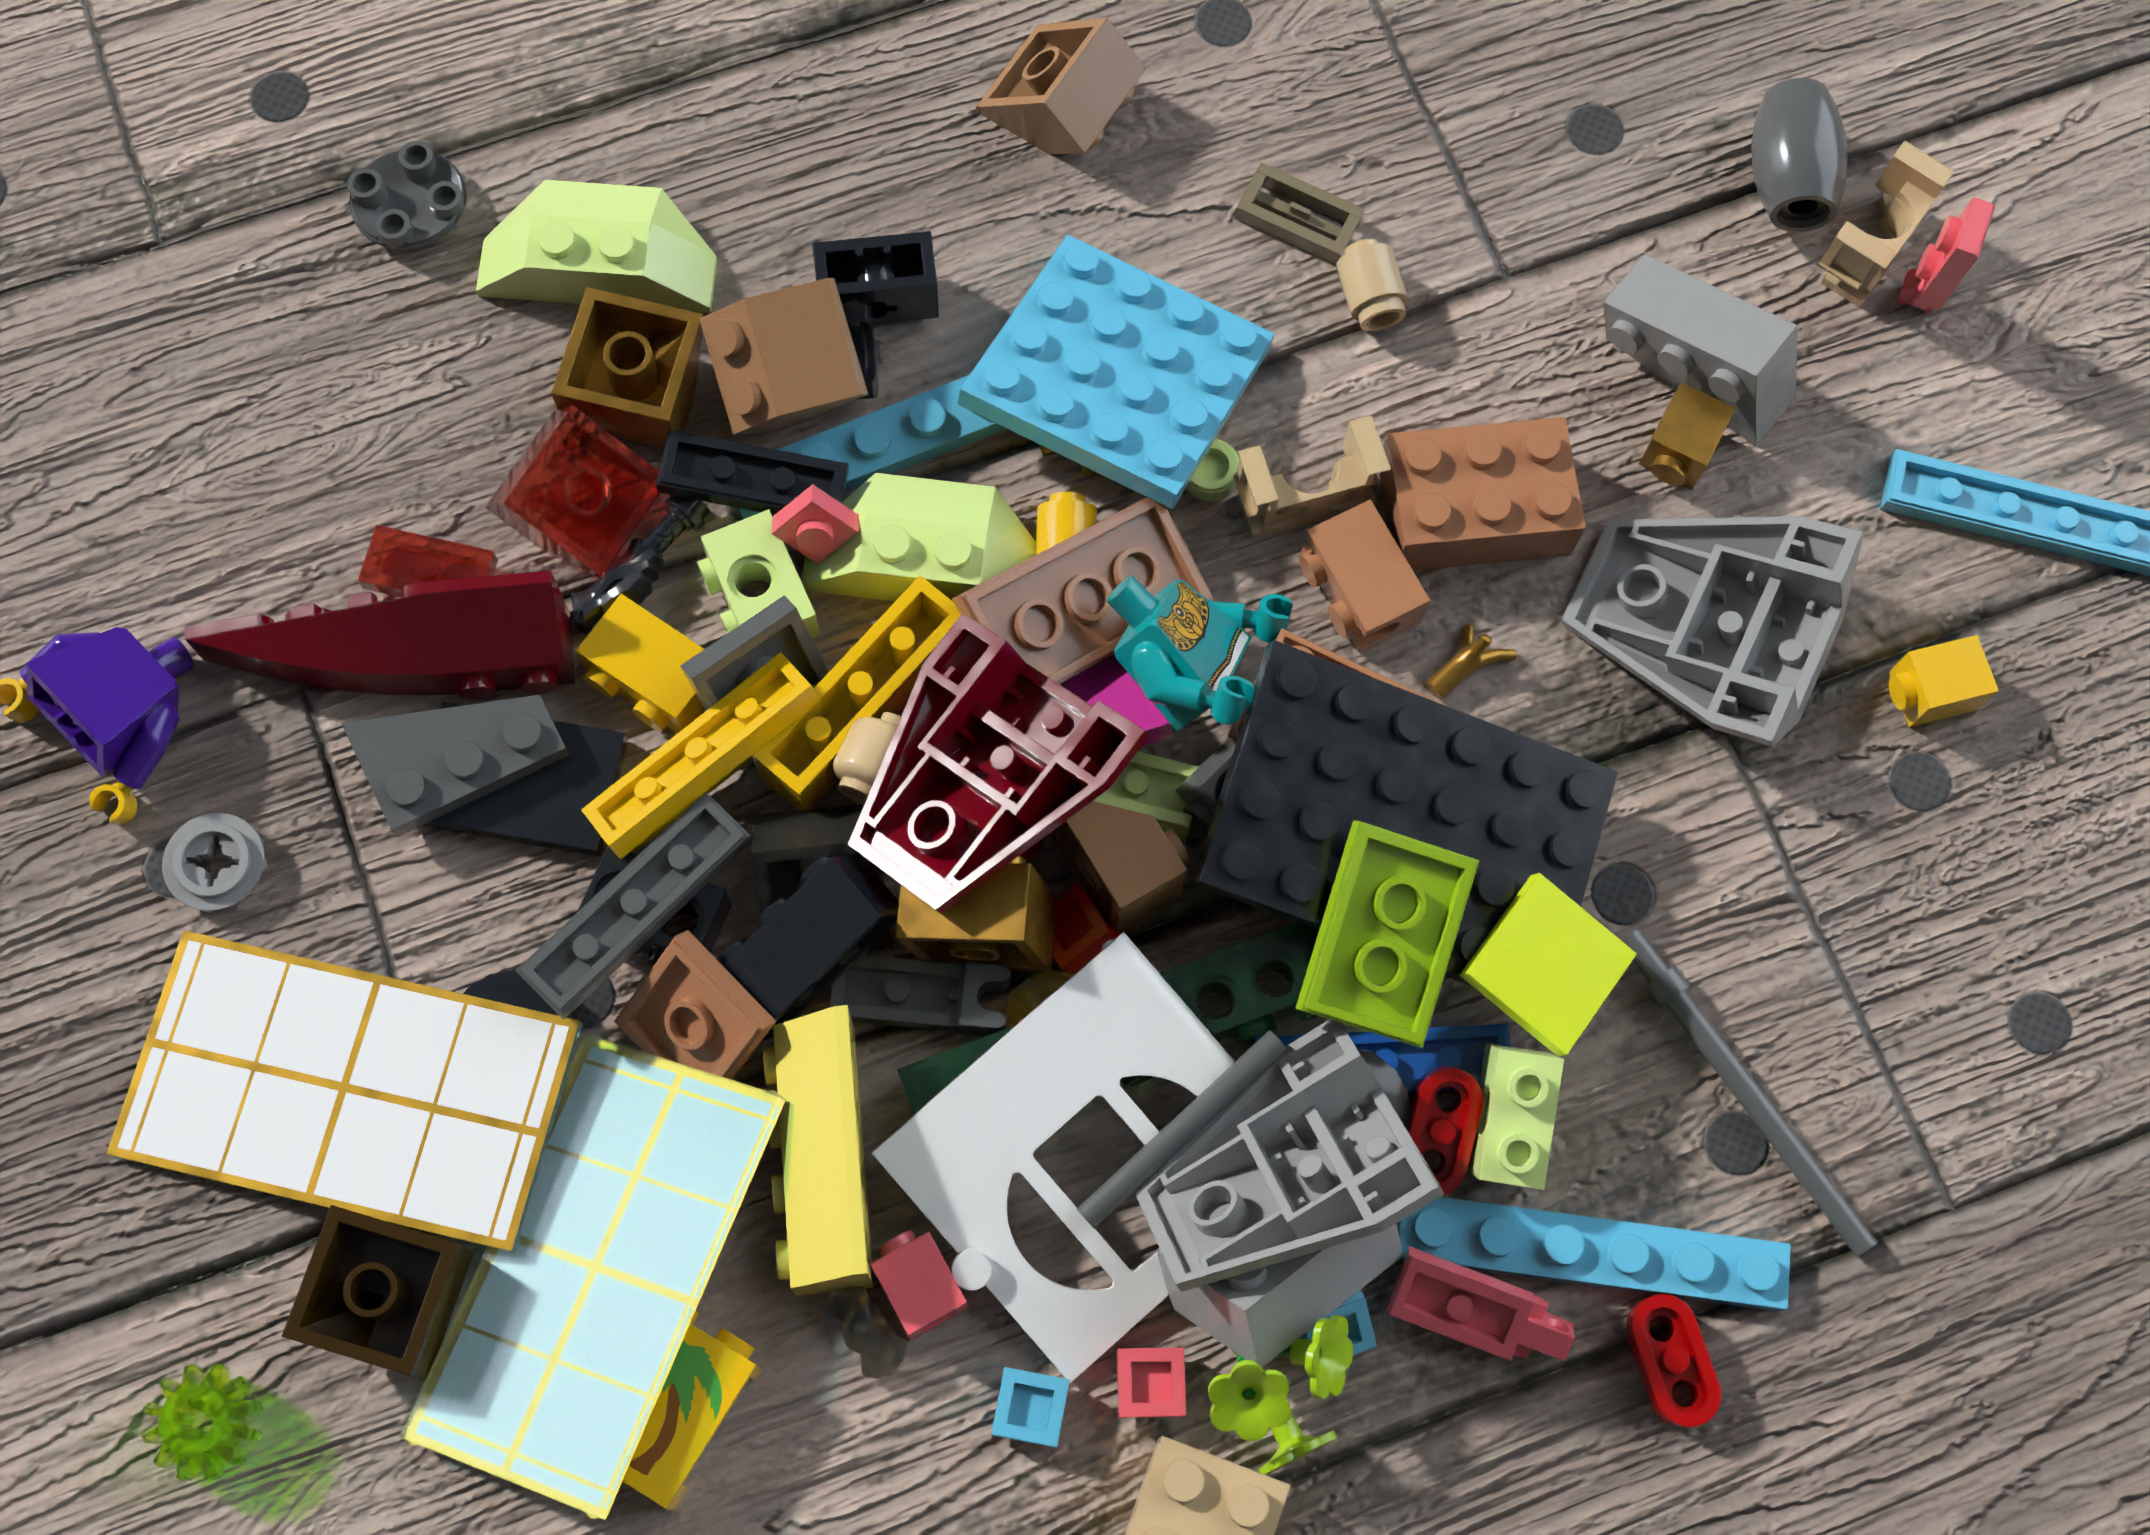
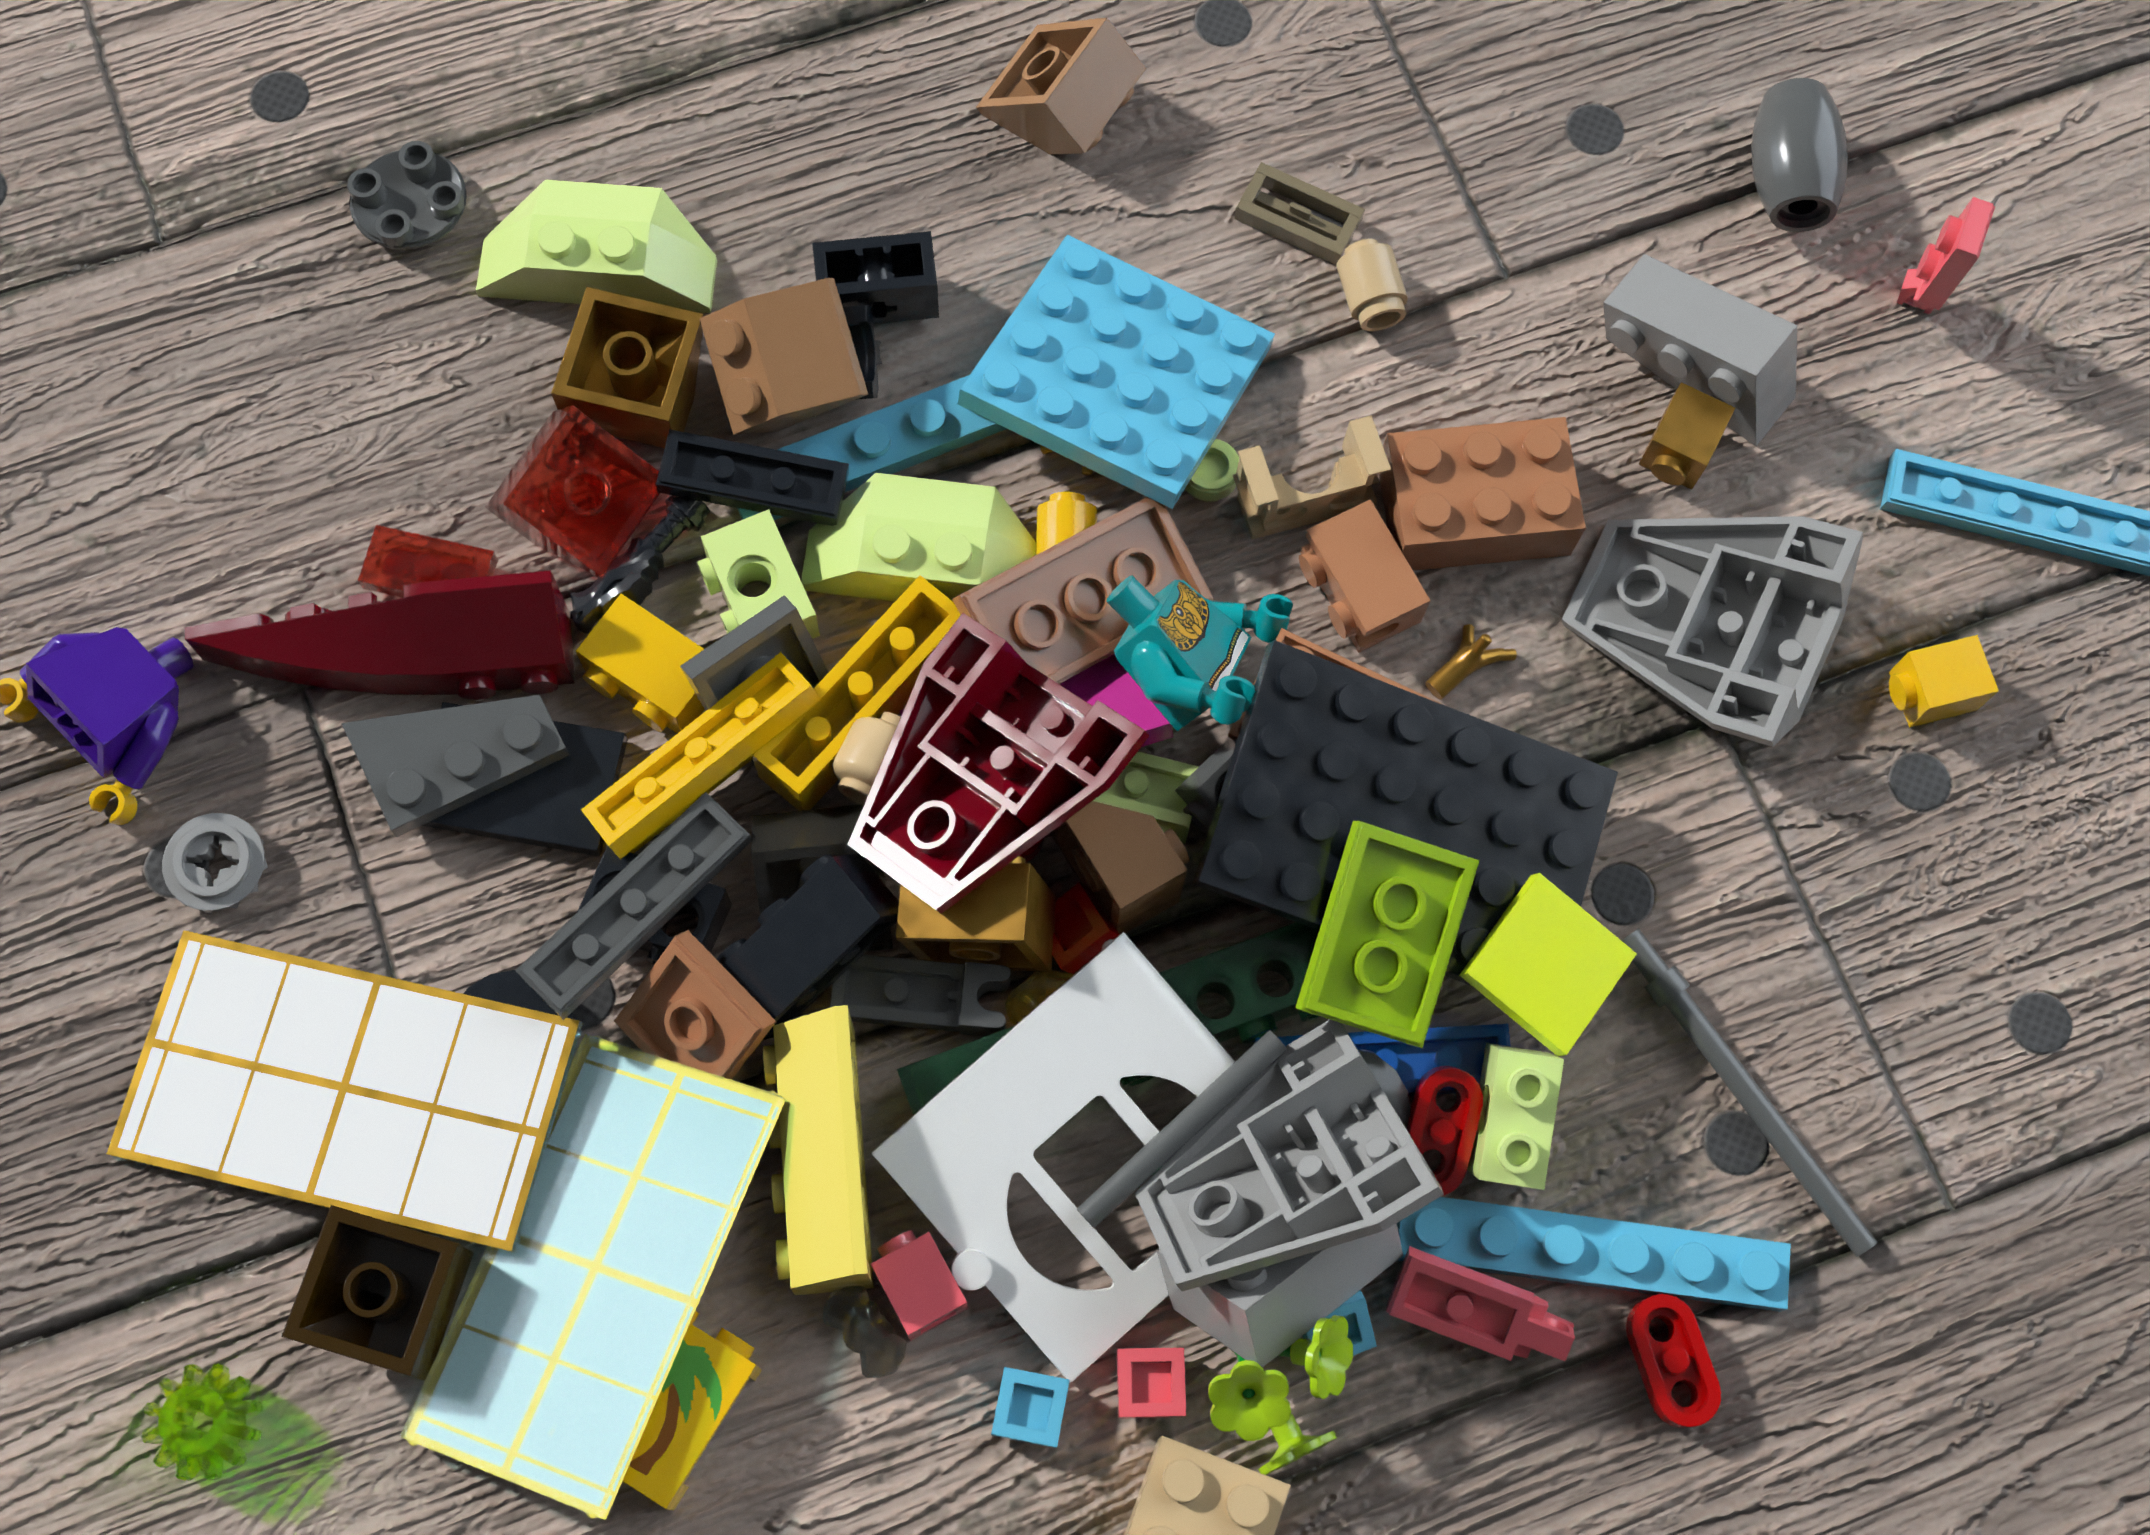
(815, 524): coral plate -> none
(1859, 259): tan piece -> none

